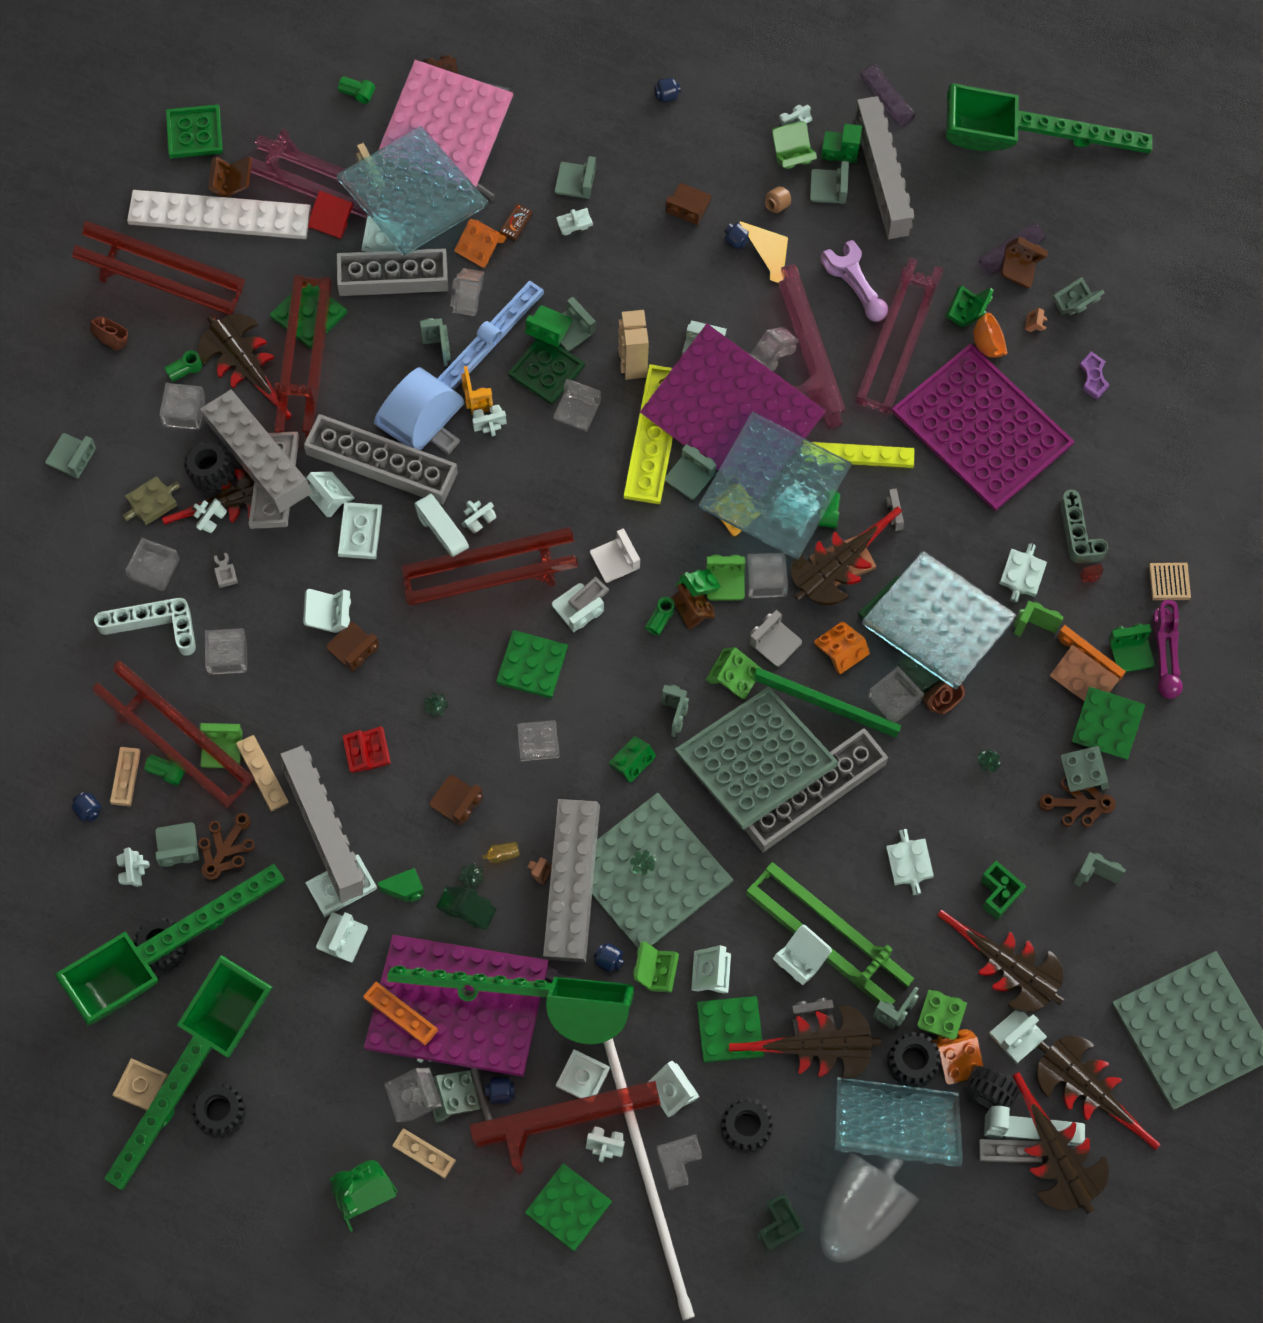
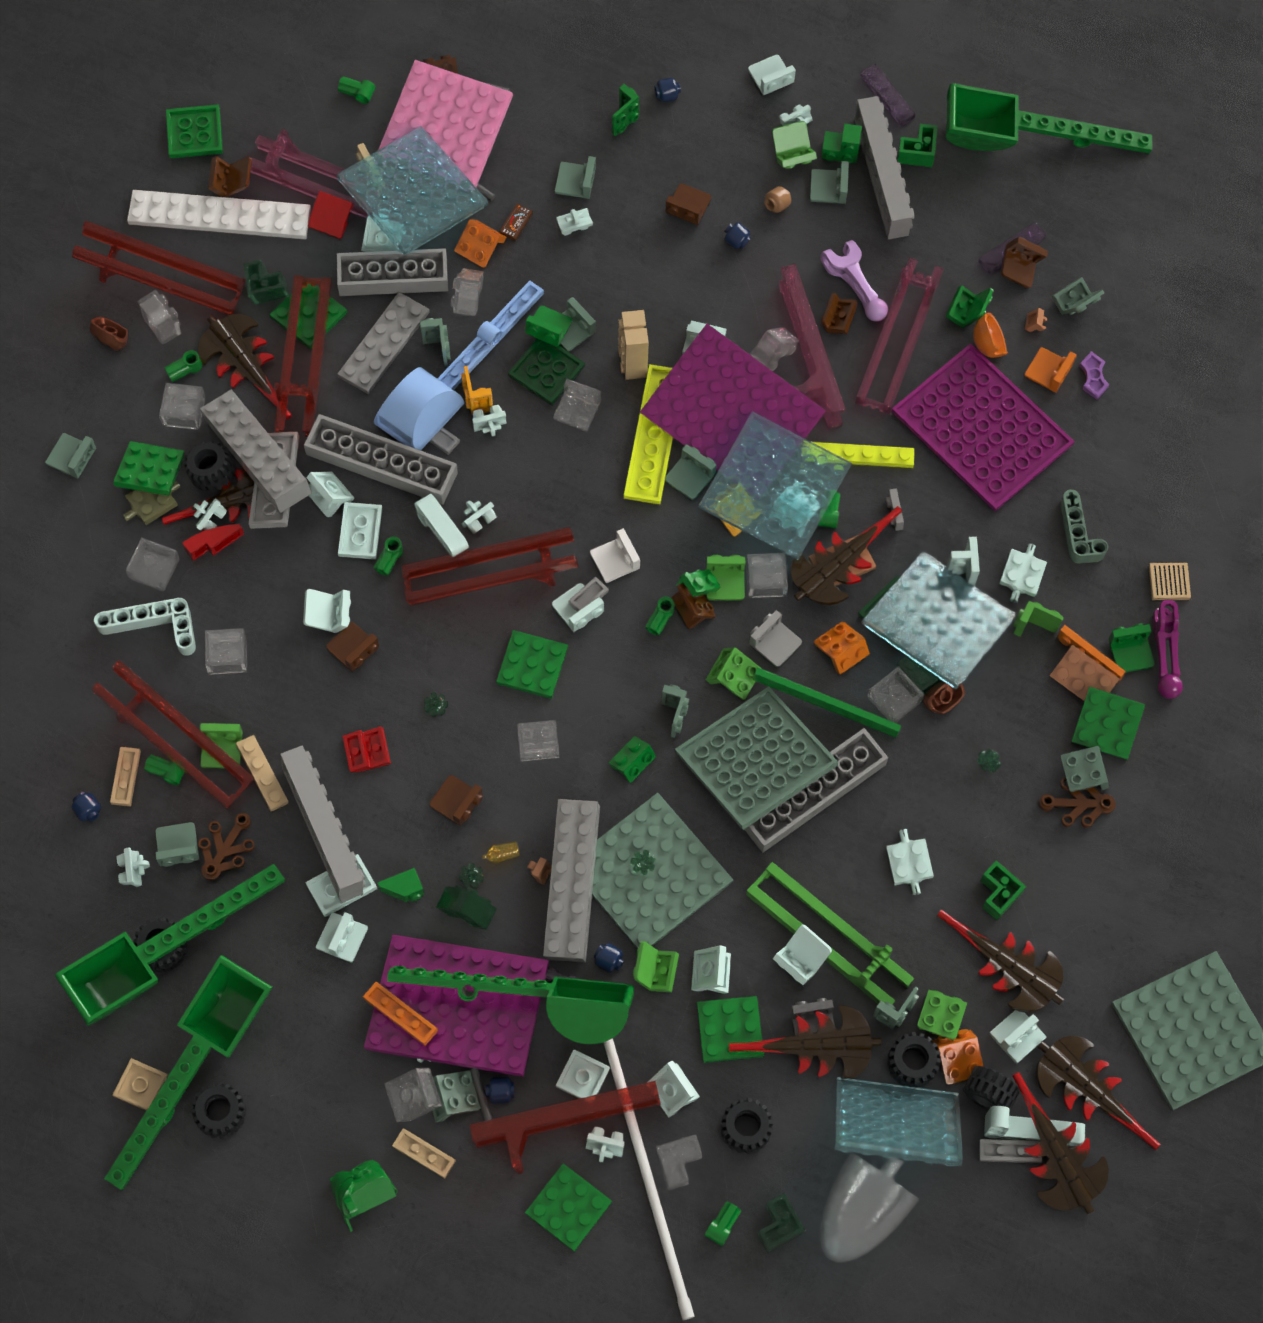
(149, 468): none -> green plate
(159, 316): none -> clear brick
(212, 540): none -> red slope
(225, 573): light grey plate -> none
(264, 286): none -> clear green brick
(383, 343): none -> light grey plate
(388, 557): none -> green piece
(628, 110): none -> green bracket
(721, 1226): none -> green piece
(771, 74): none -> light aqua bracket
(771, 248): yellow sticker -> none
(838, 314): none -> reddish brown bracket
(919, 150): none -> green brick
(966, 561): none -> light aqua bracket
(1050, 369): none -> orange bracket
(1091, 573): clear red plate -> none
(1097, 864): sand green bracket -> none

